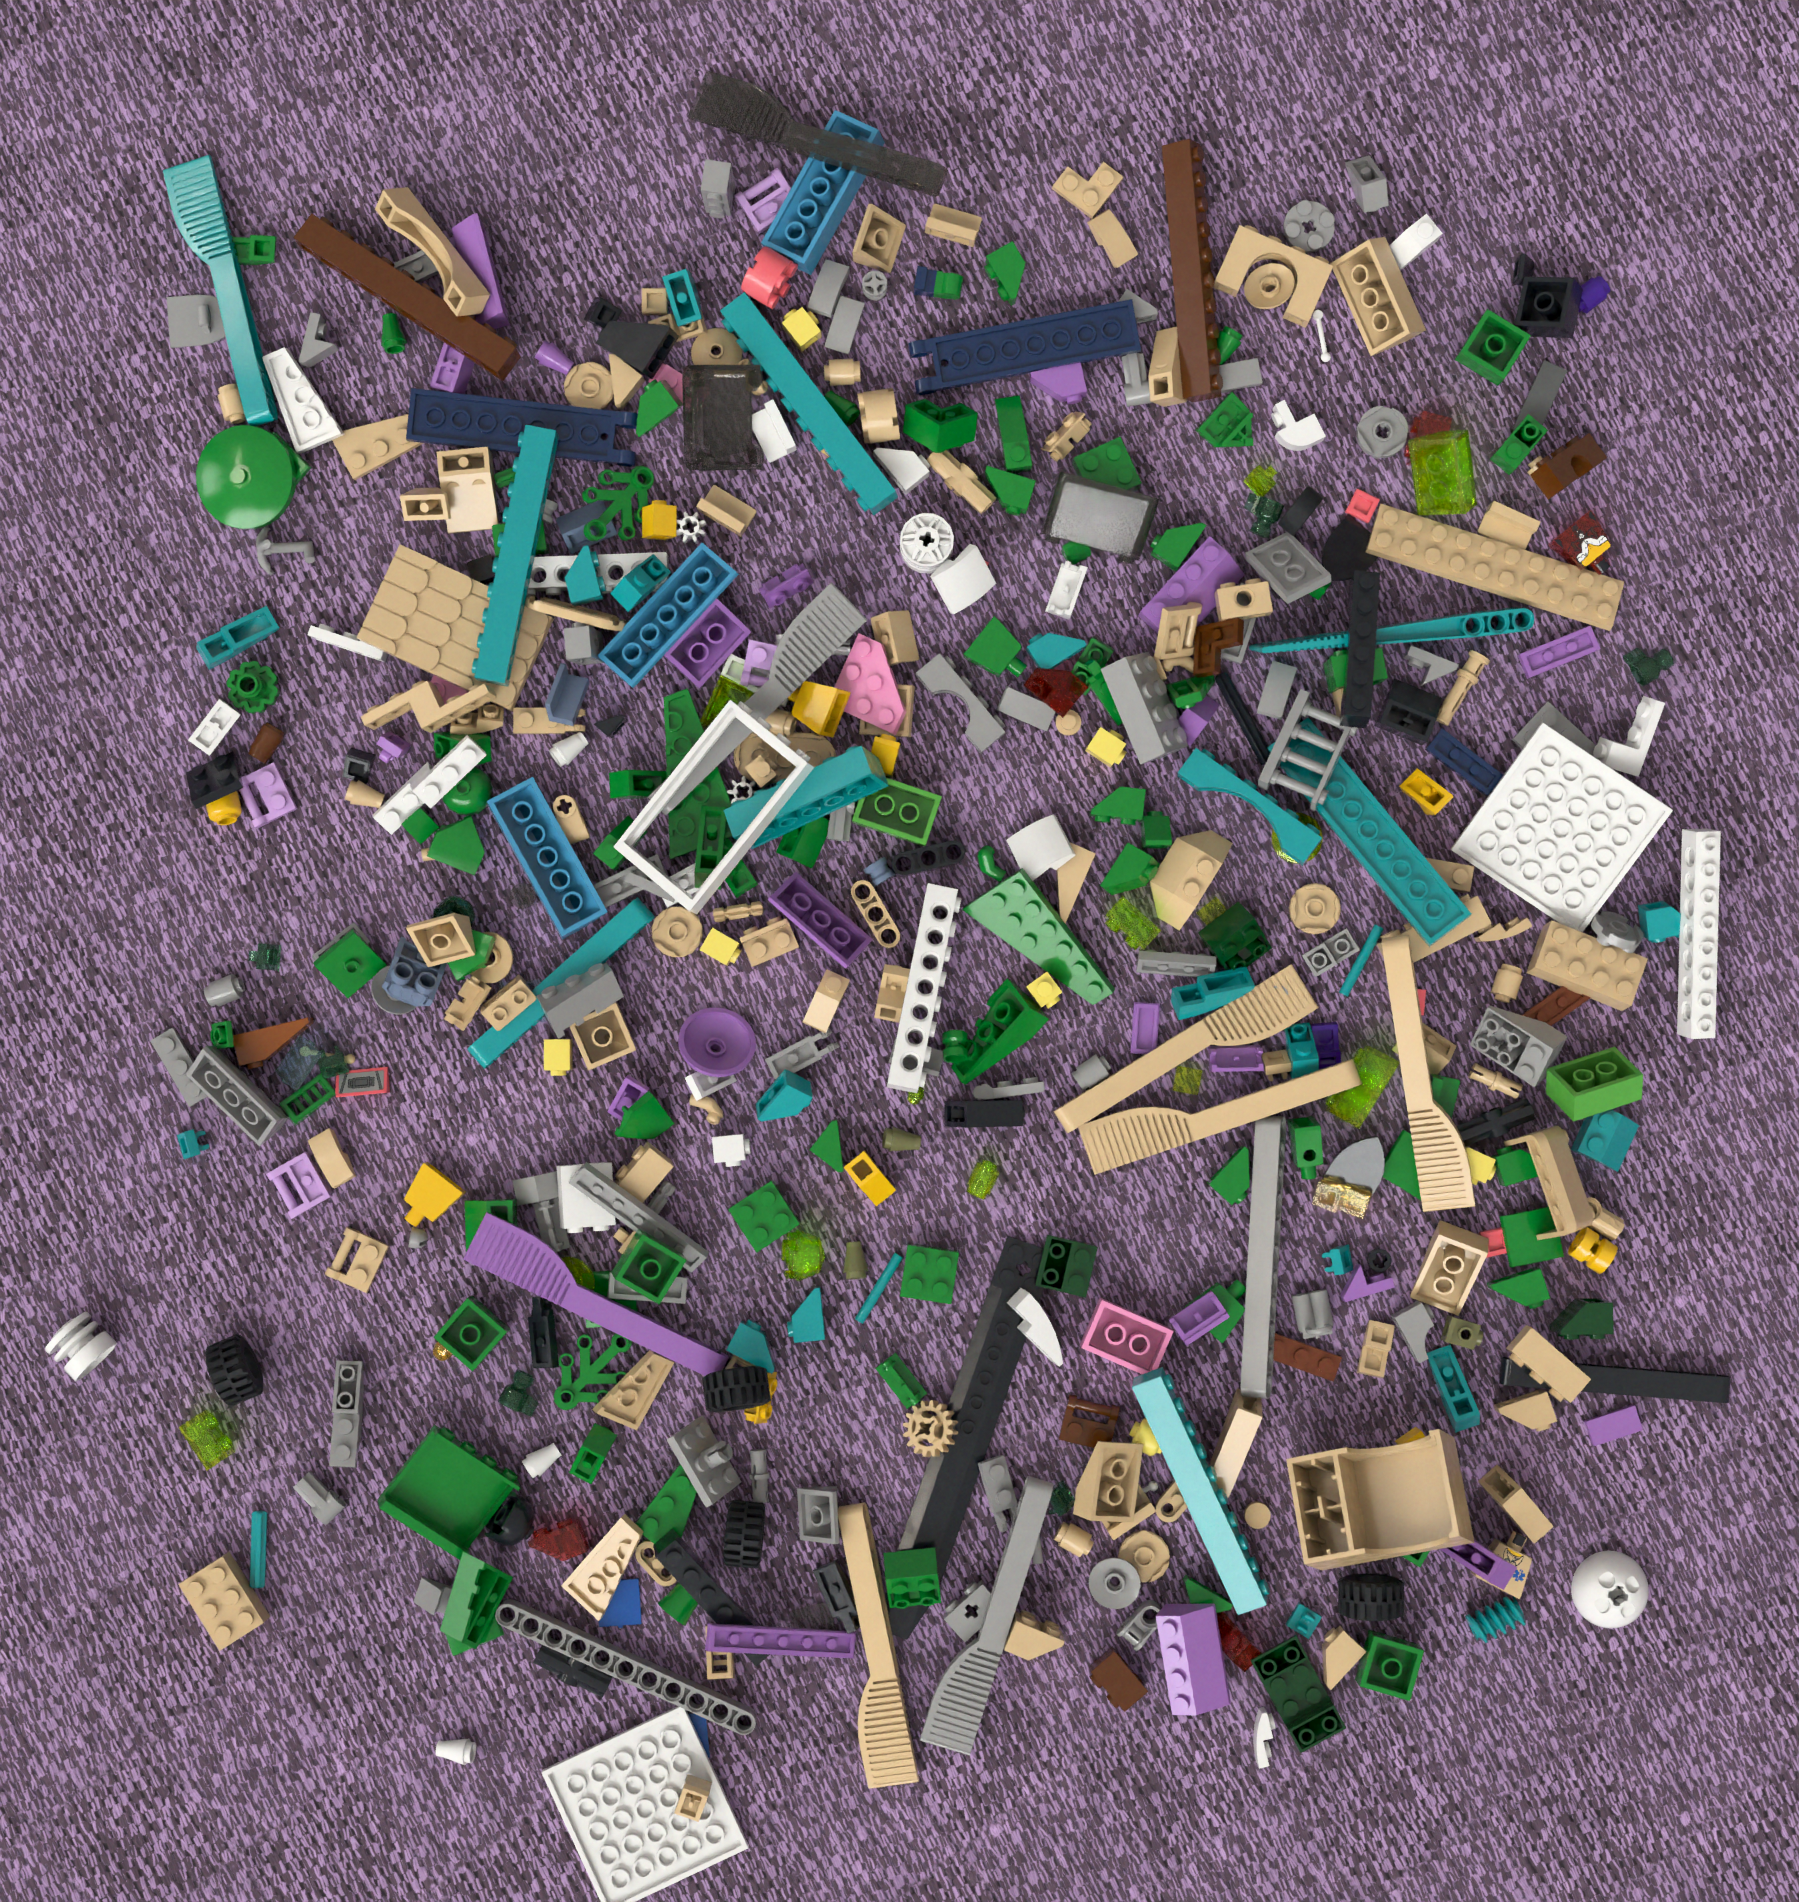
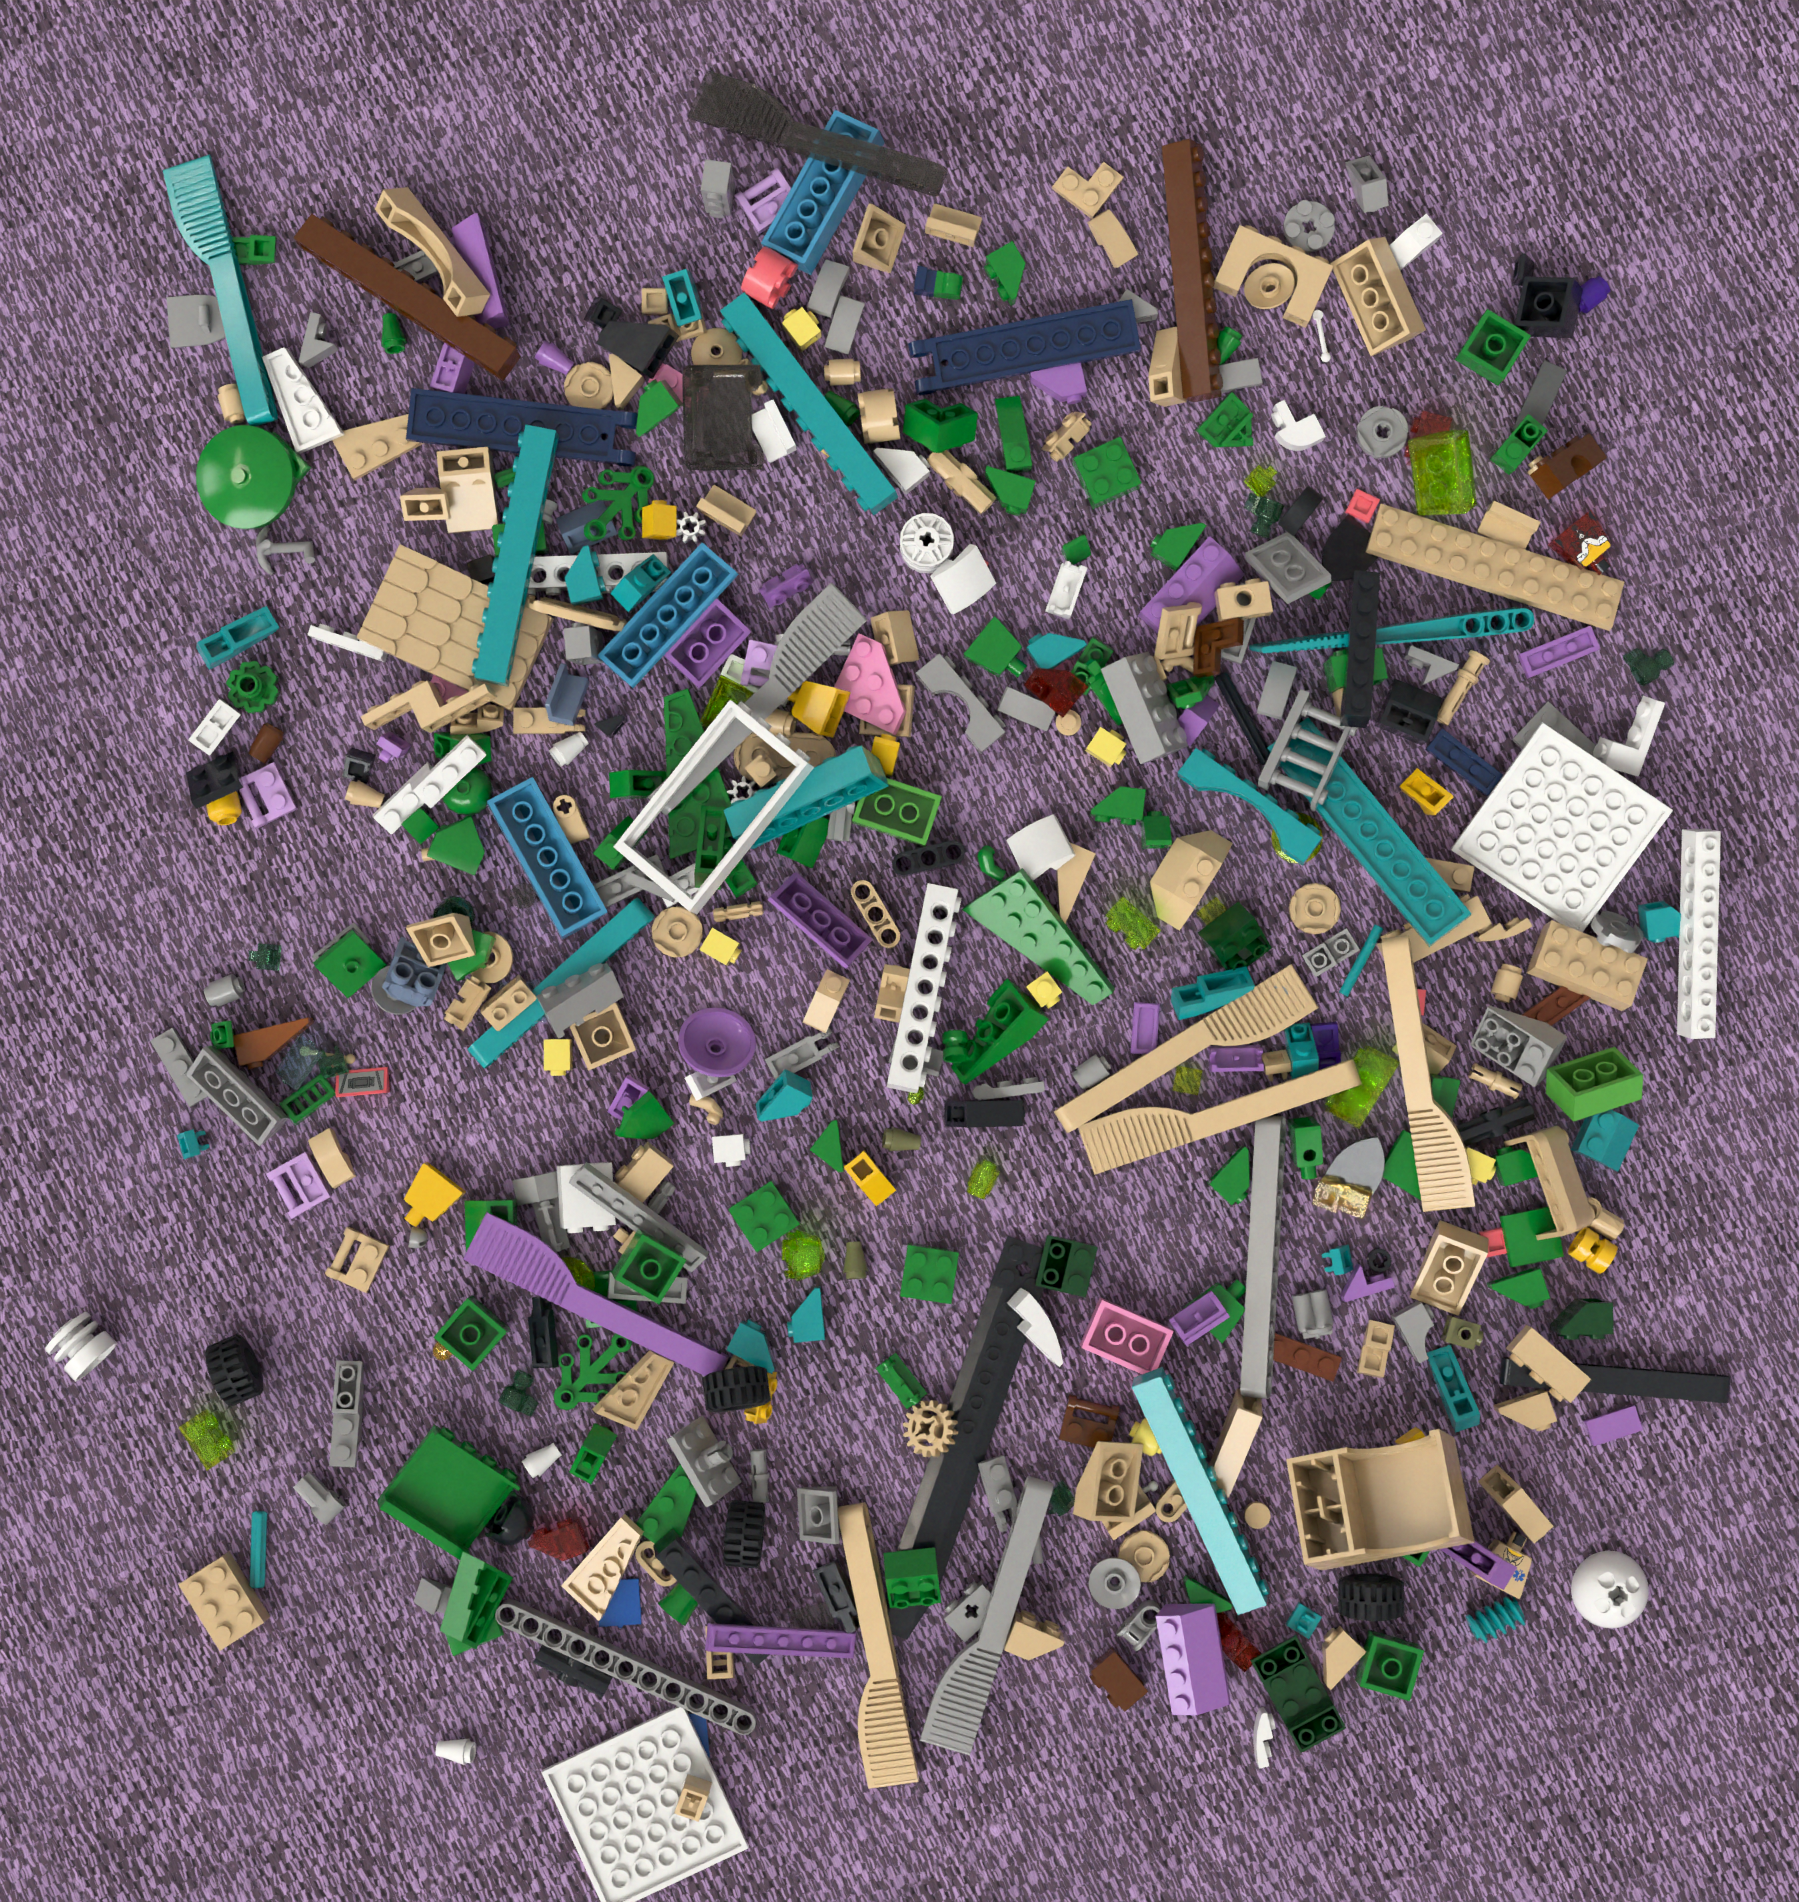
(769, 941): tan bracket -> none
(874, 280): light grey wheel -> none
(878, 1288): teal bar -> none
(879, 872): sand blue wheel -> none
(1073, 1539): tan brick -> none
(1098, 516): clear smoke windscreen -> none
(1130, 871): green slope -> none
(1136, 382): light grey piece -> none
(1175, 963): light grey plate -> none

